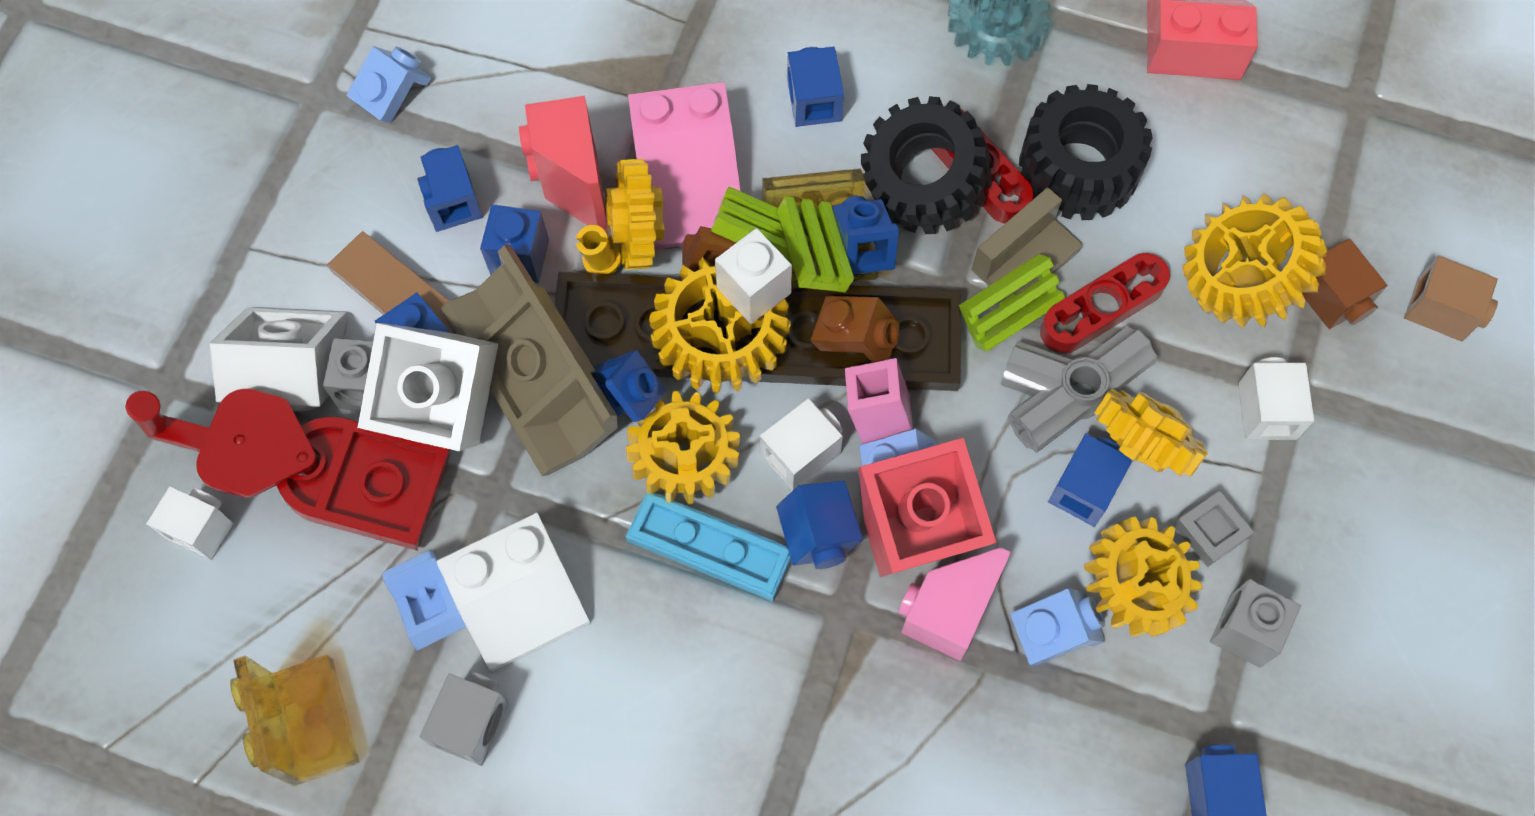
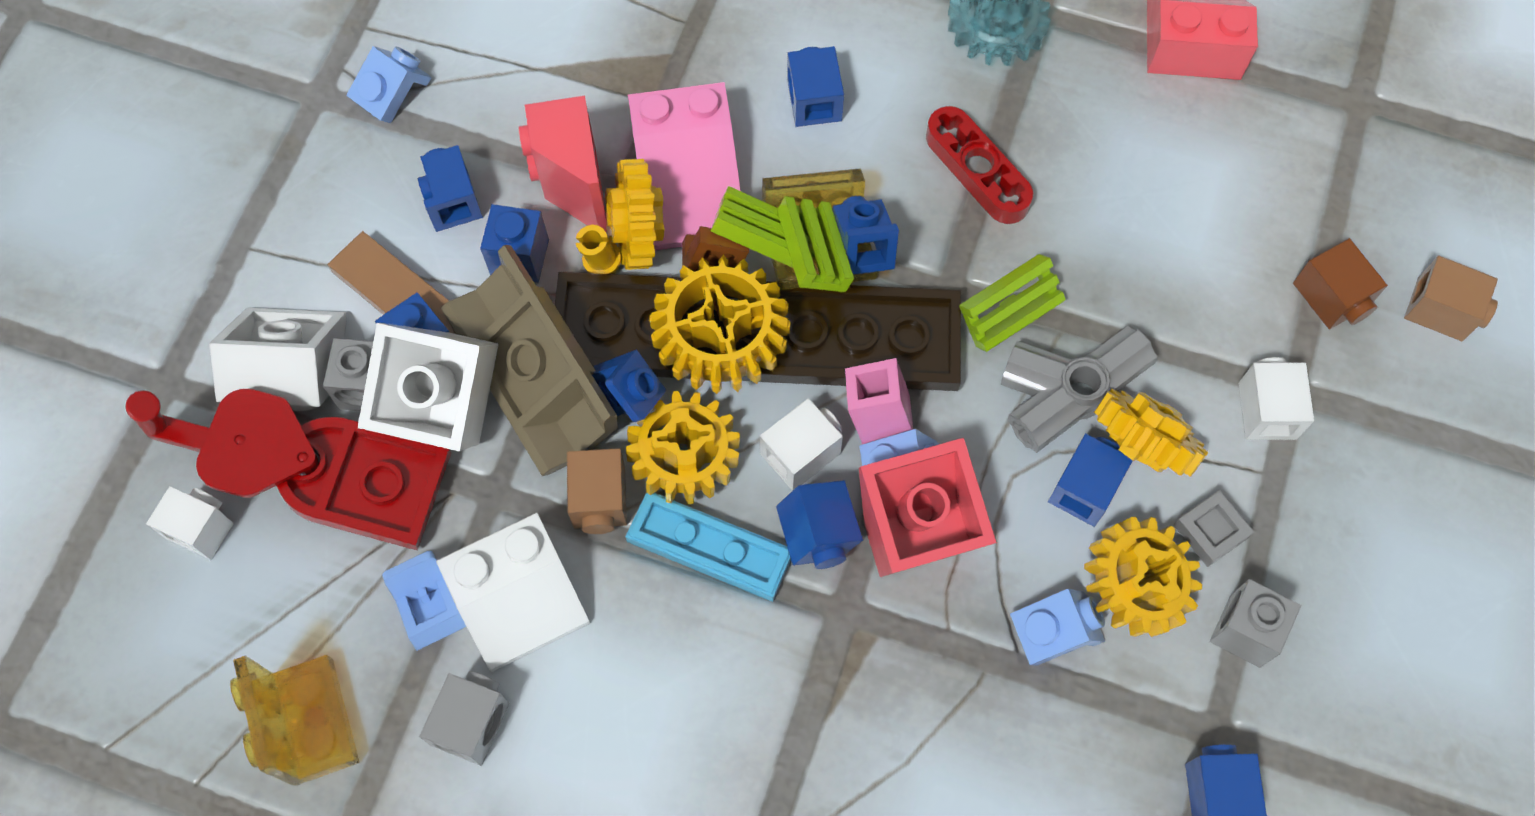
(596, 490): none -> medium nougat brick
(753, 275): white brick -> none
(856, 327): dark orange bracket -> none
(918, 129): black tyre -> none
(952, 602): bright pink slope -> none
(1023, 237): dark tan panel -> none
(1092, 120): black tyre -> none
(1112, 283): red beam -> none
(1248, 286): yellow gear -> none

